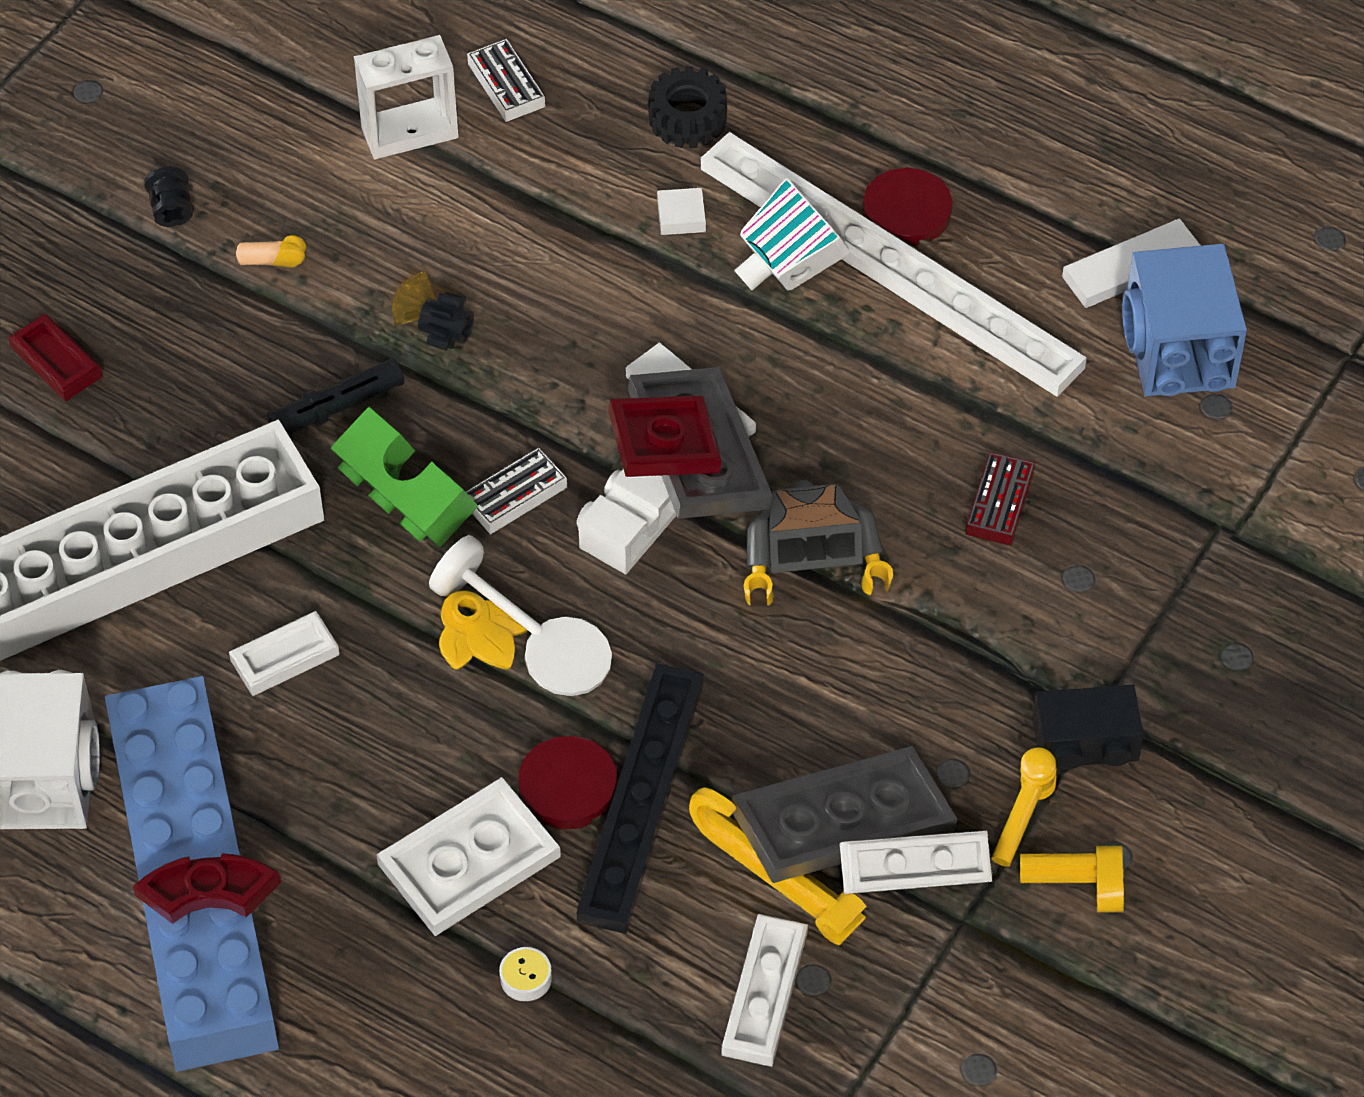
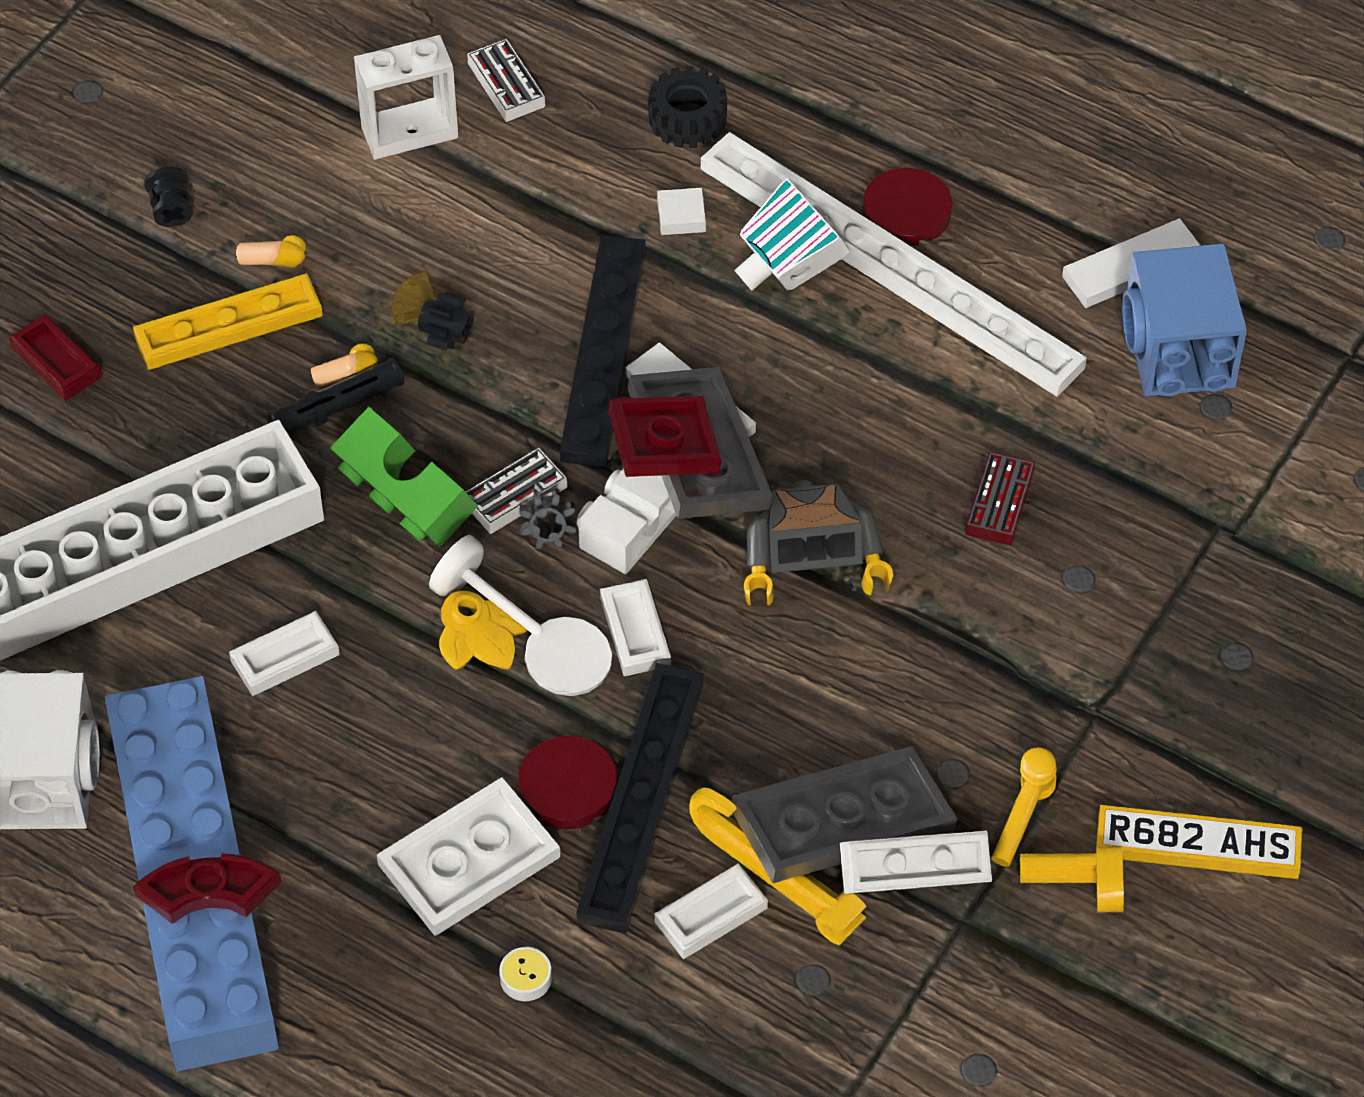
(227, 321): none -> yellow tile
(359, 359): none -> light nougat arm
(555, 528): none -> black gear
(603, 350): none -> black plate
(635, 627): none -> white tile
(711, 911): none -> white tile
(764, 990): white tile -> none
(1089, 725): black brick -> none
(1202, 841): none -> tile

